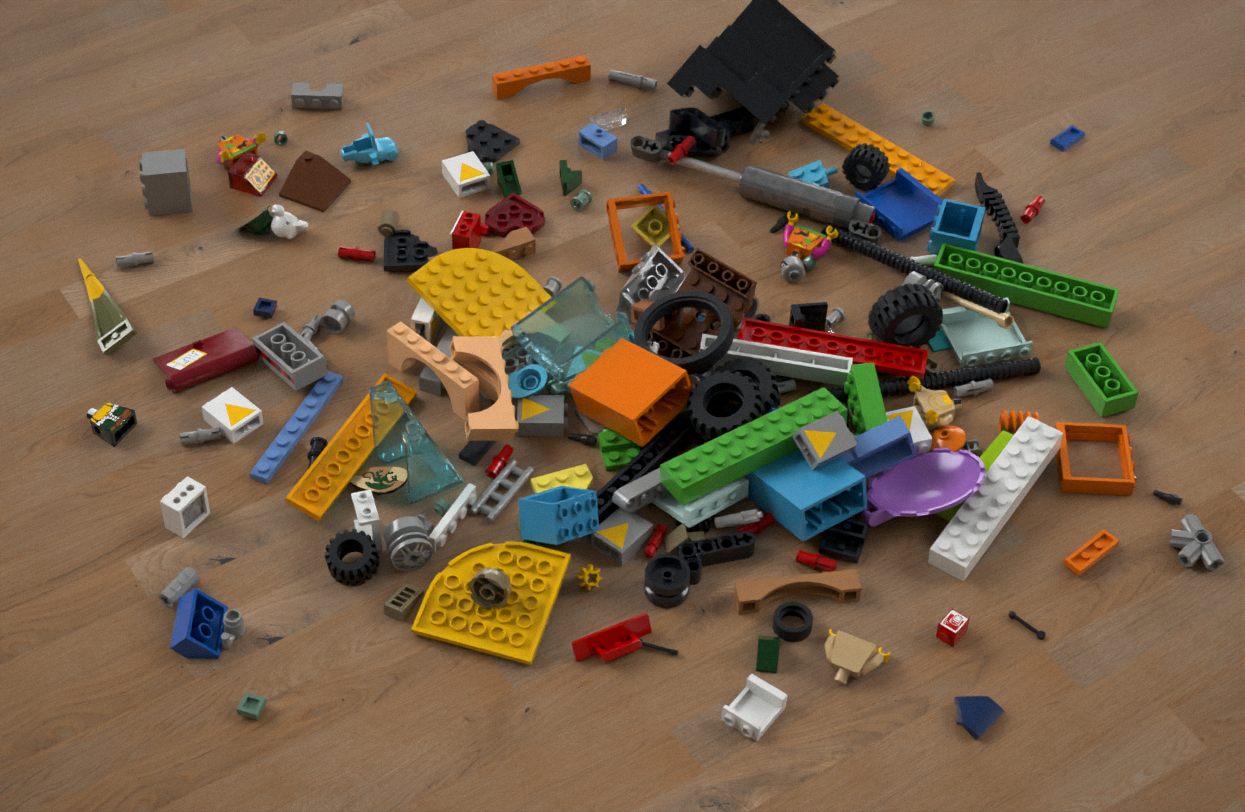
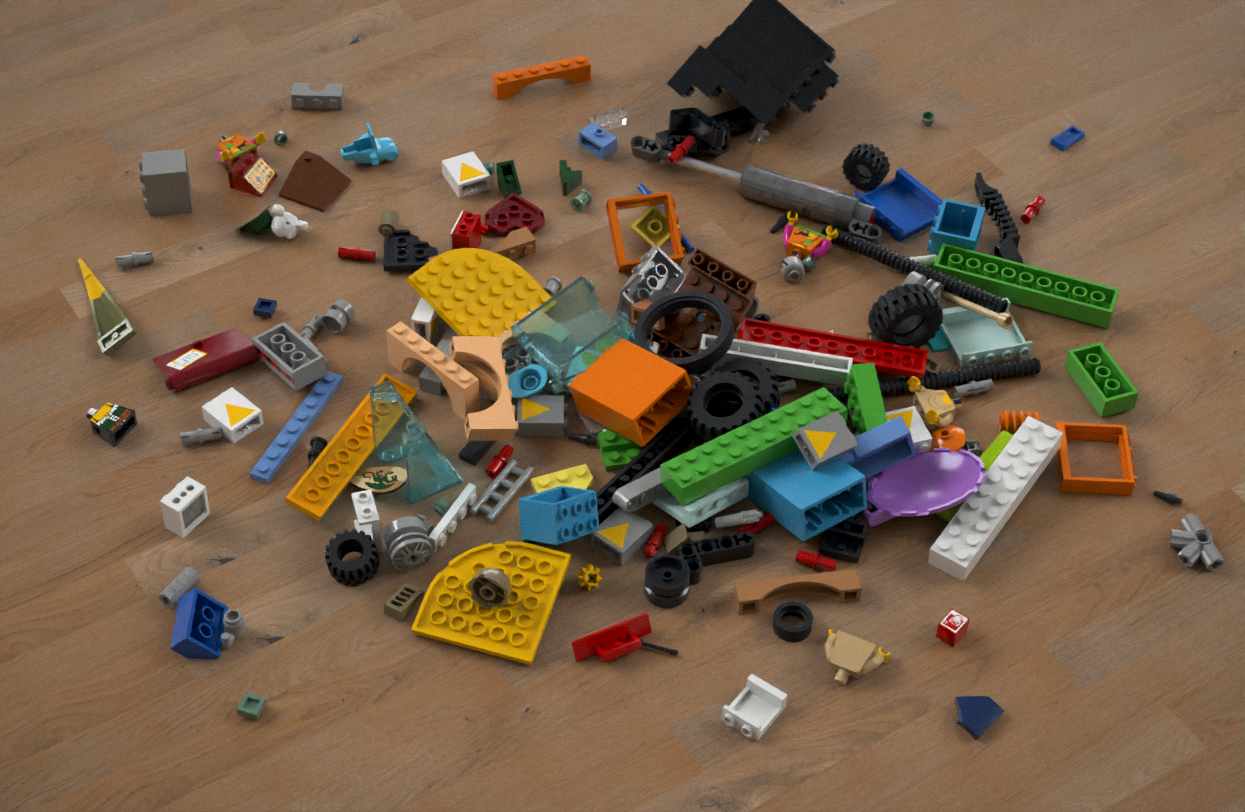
(489, 141): black plate -> none
(639, 81): light grey pin -> none
(767, 654): dark green slope -> none
(809, 315): black bracket -> none
(814, 174): medium azure plate -> none
(837, 315): light grey pin -> none
(850, 133): light orange plate -> none
(1040, 634): black hinge -> none
(1091, 552): orange plate -> none

